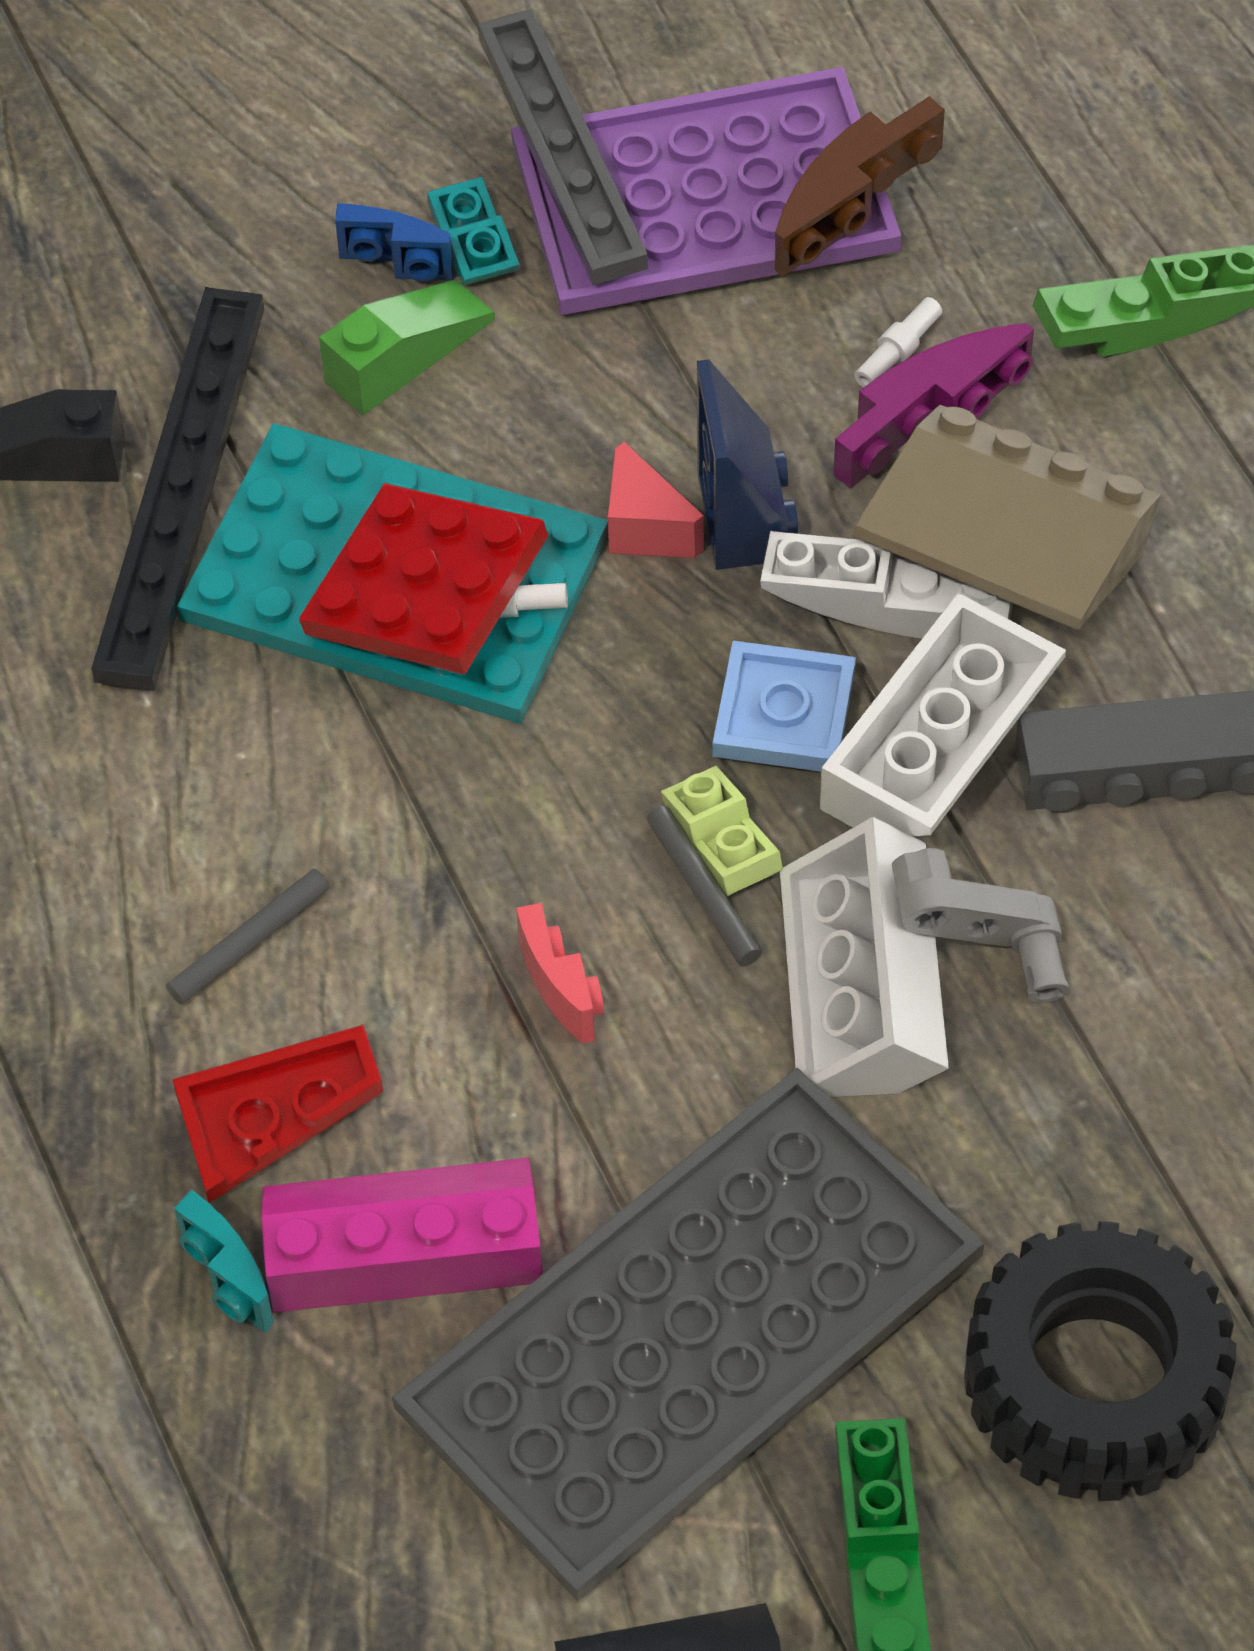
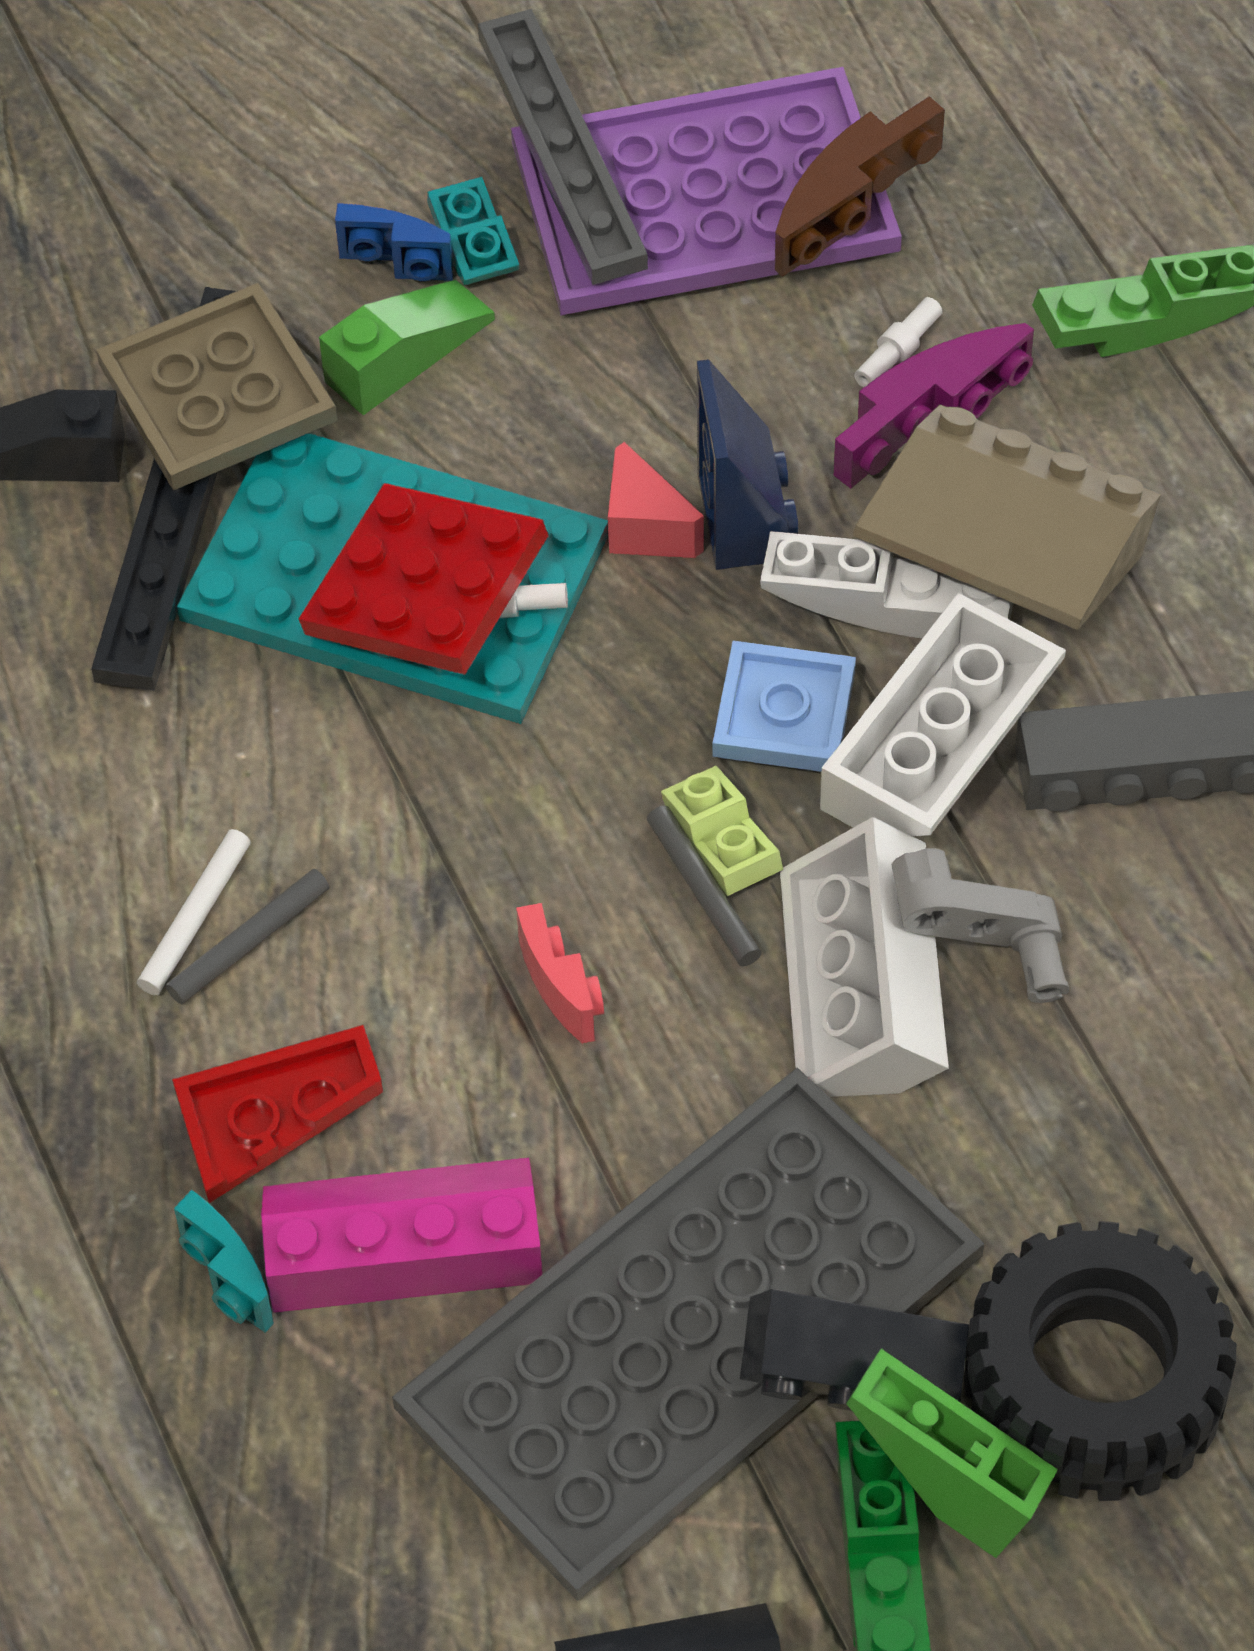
(193, 912): none -> white bar
(216, 386): none -> dark tan plate
(828, 1344): none -> black brick
(950, 1455): none -> bright green slope

